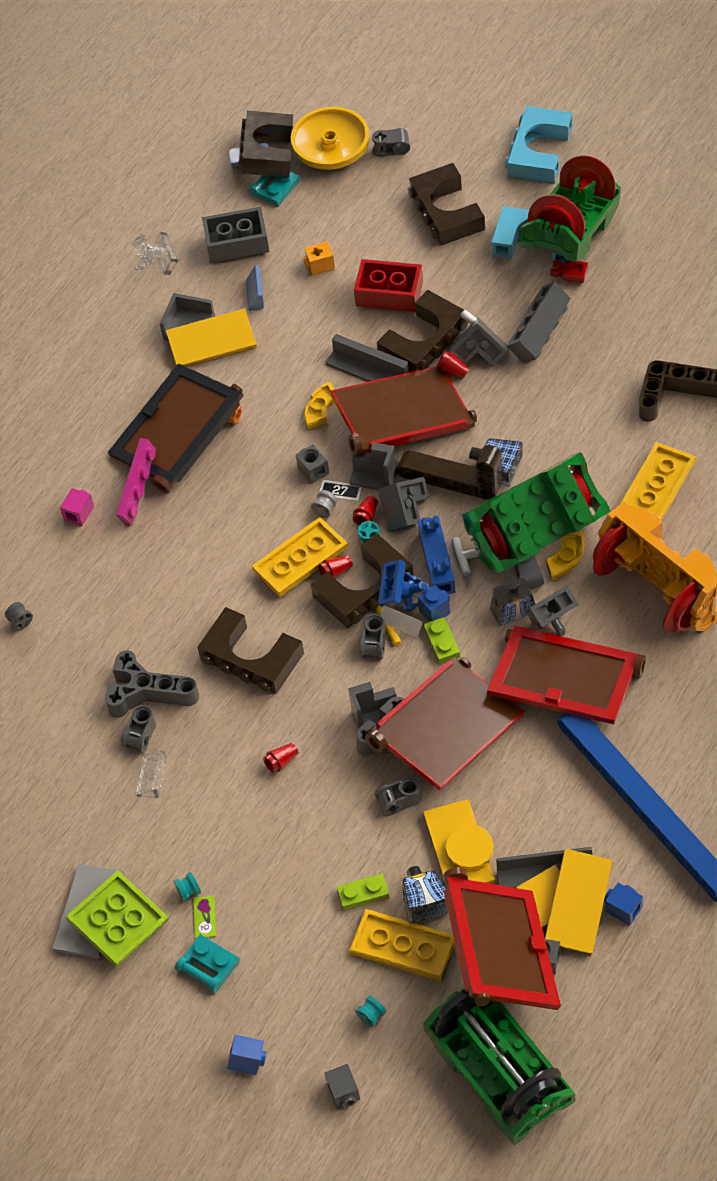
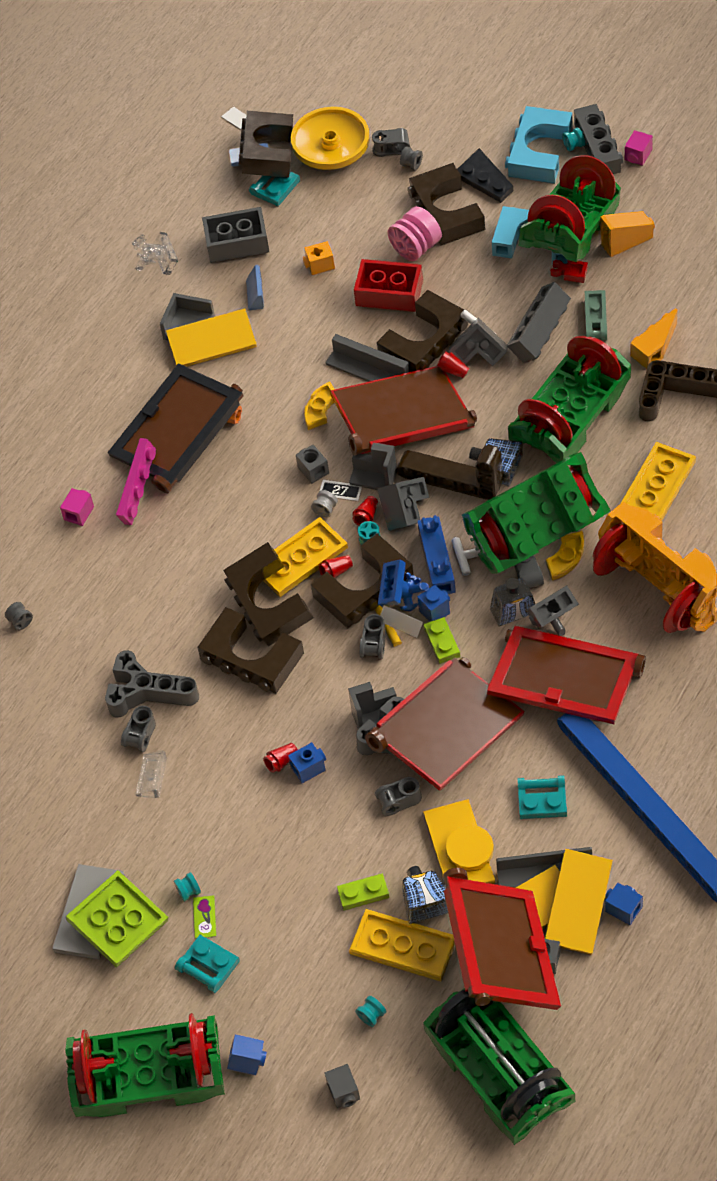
(144, 1066): none -> green piece
(234, 116): none -> white sticker
(245, 578): none -> dark brown arch
(307, 762): none -> blue brick
(411, 158): none -> dark grey wheel
(414, 233): none -> bright pink wheel
(485, 176): none -> black wing
(542, 804): none -> teal plate
(572, 398): none -> green piece
(573, 139): none -> teal wheel
(596, 314): none -> sand green plate
(598, 137): none -> dark grey brick
(625, 231): none -> light orange slope
(638, 147): none -> dark pink brick
(655, 340): none -> light orange slope

